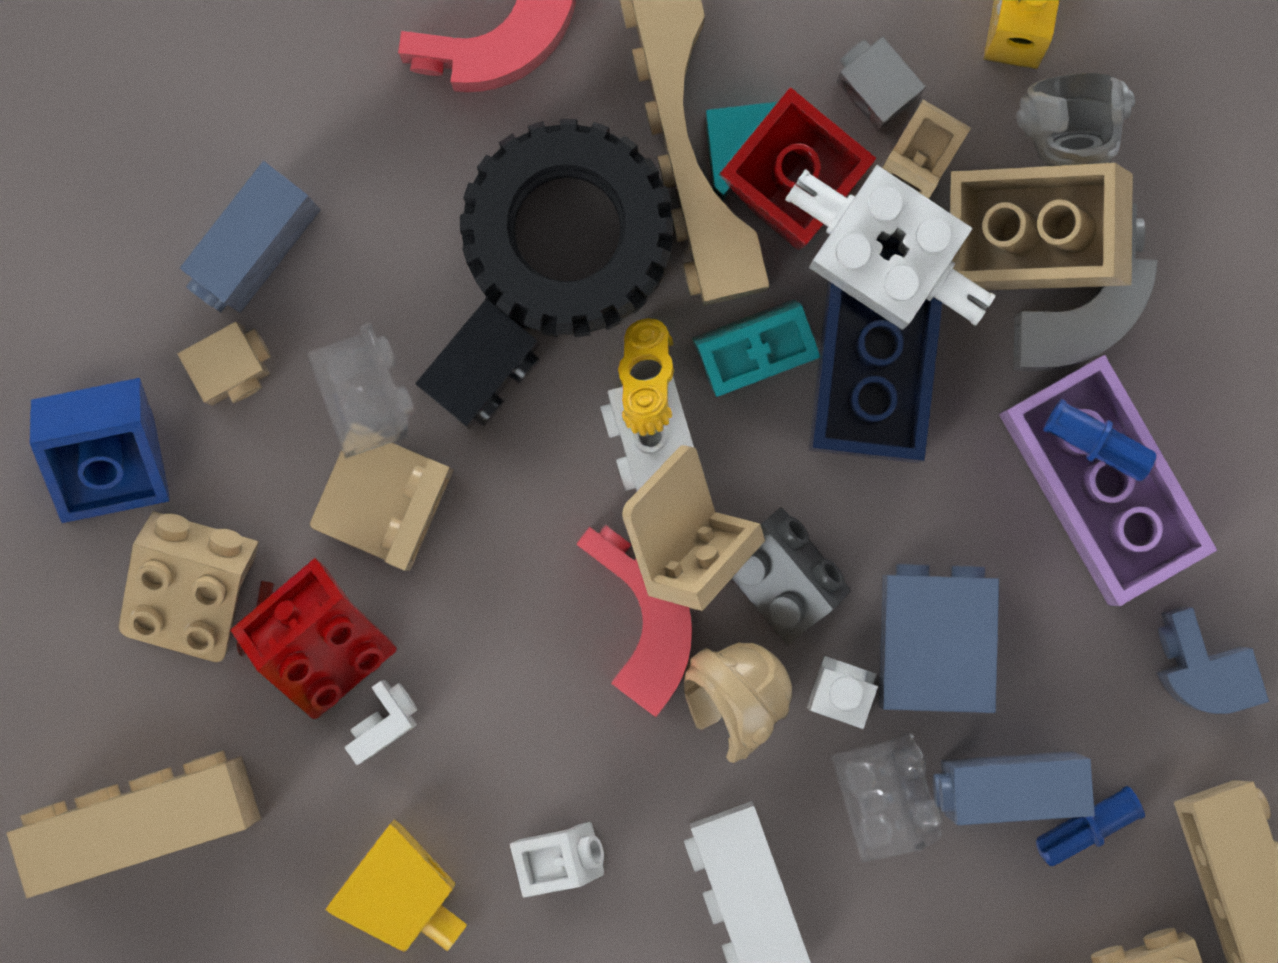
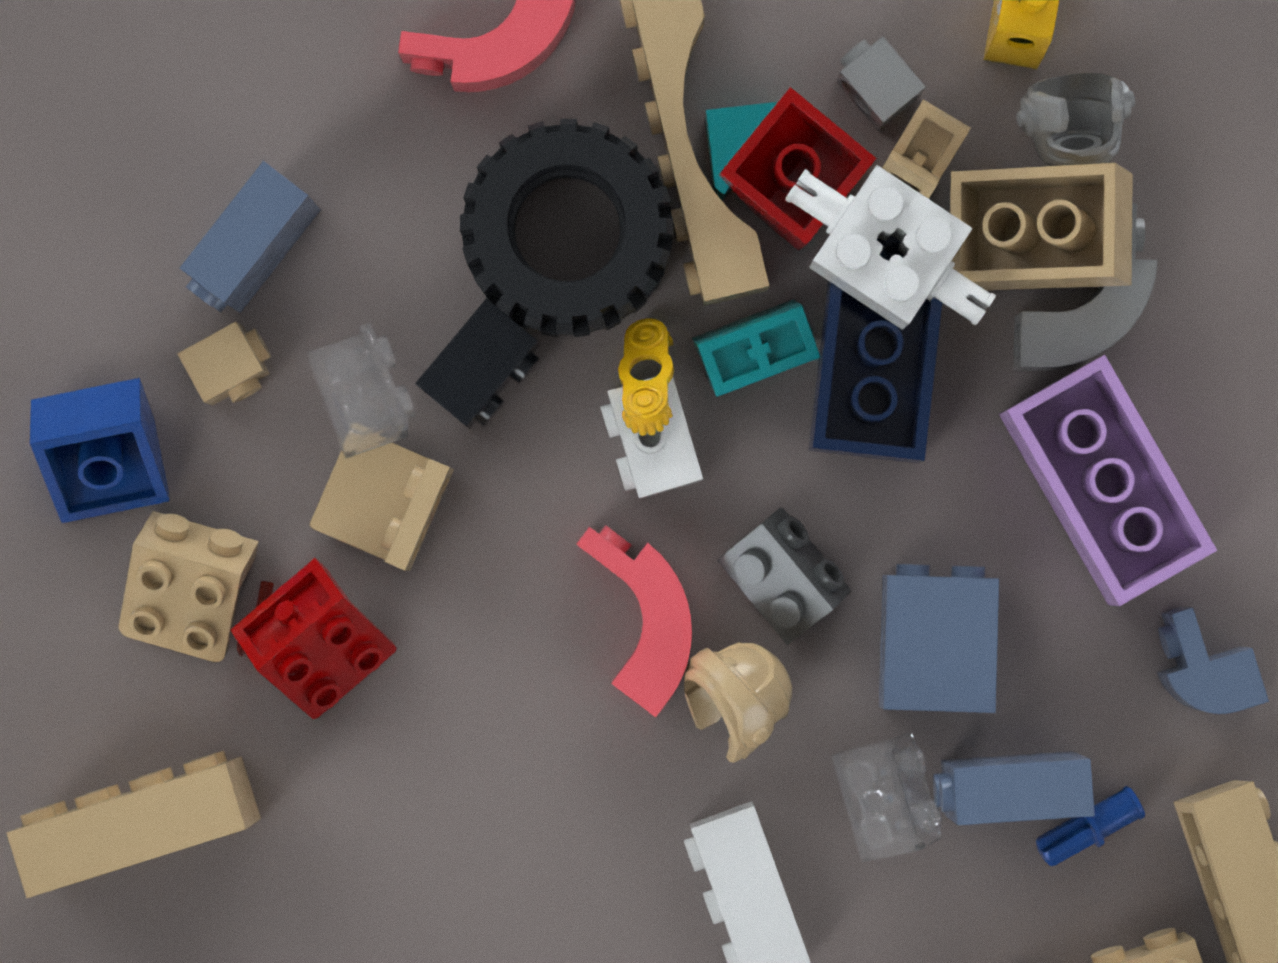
(377, 733): white bracket -> none
(398, 894): yellow torso -> none
(558, 860): white bracket -> none
(680, 539): tan bracket -> none
(843, 692): white brick -> none
(1100, 441): blue axle -> none

